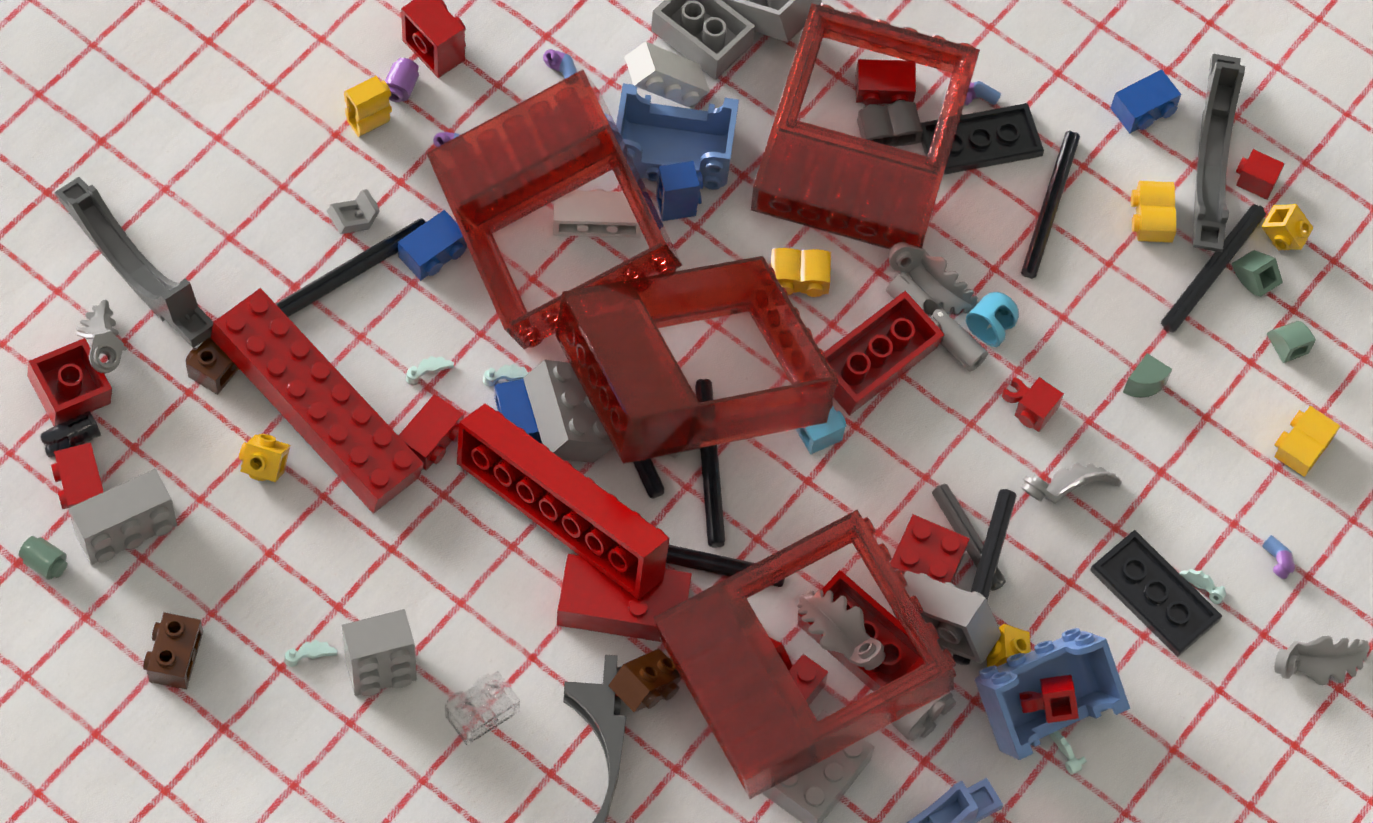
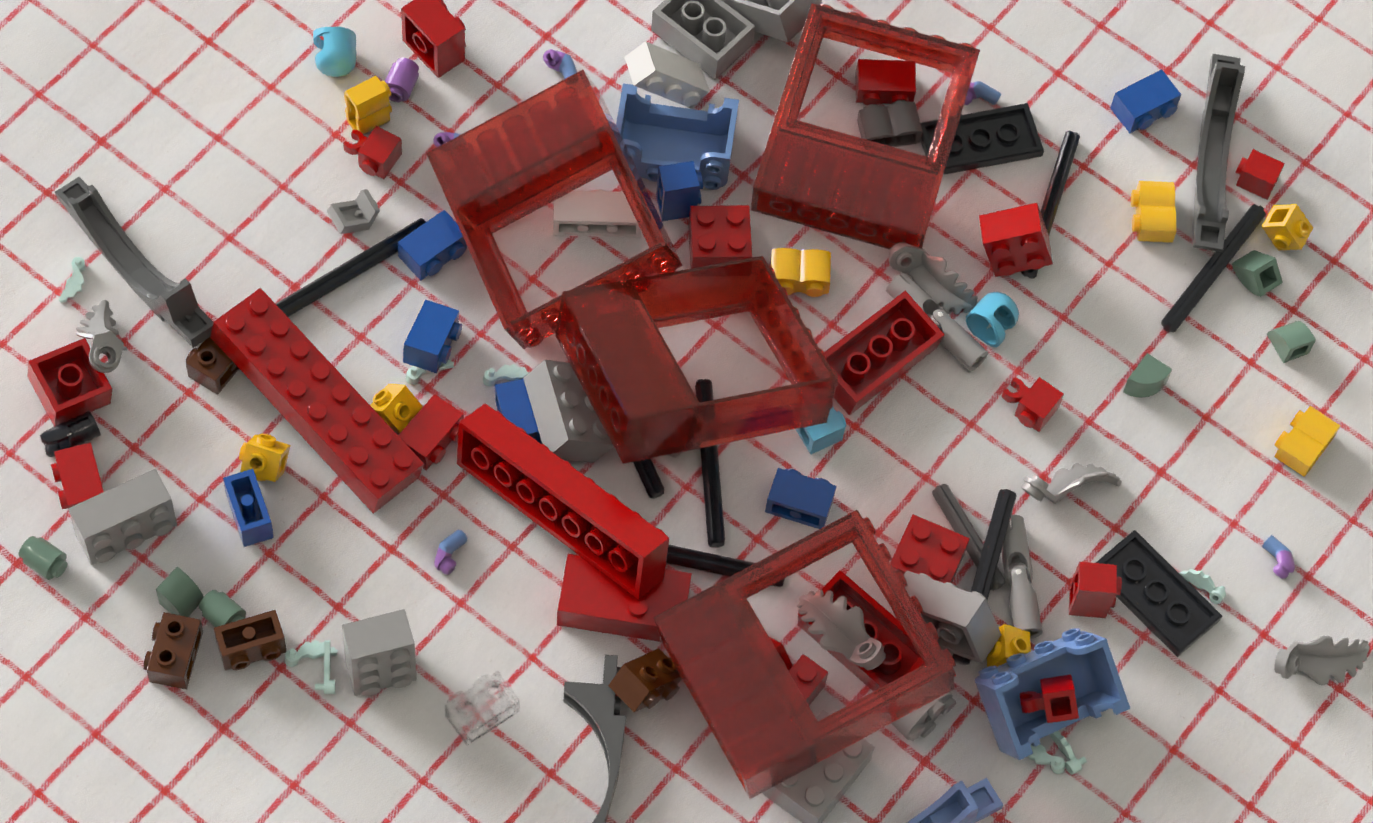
(74, 283): none -> light aqua piece
(179, 593): none -> sand green brick
(220, 609): none -> sand green brick
(248, 507): none -> blue brick
(250, 640): none -> reddish brown brick
(329, 685): none -> light aqua piece
(337, 51): none -> medium azure helmet
(376, 152): none -> red brick
(396, 406): none -> yellow brick
(431, 336): none -> blue brick
(445, 550): none -> arm
(719, 234): none -> red brick
(800, 498): none -> blue brick
(1015, 240): none -> red brick
(1022, 596): none -> light grey piece
(1043, 758): none -> light aqua piece
(1094, 589): none -> red brick

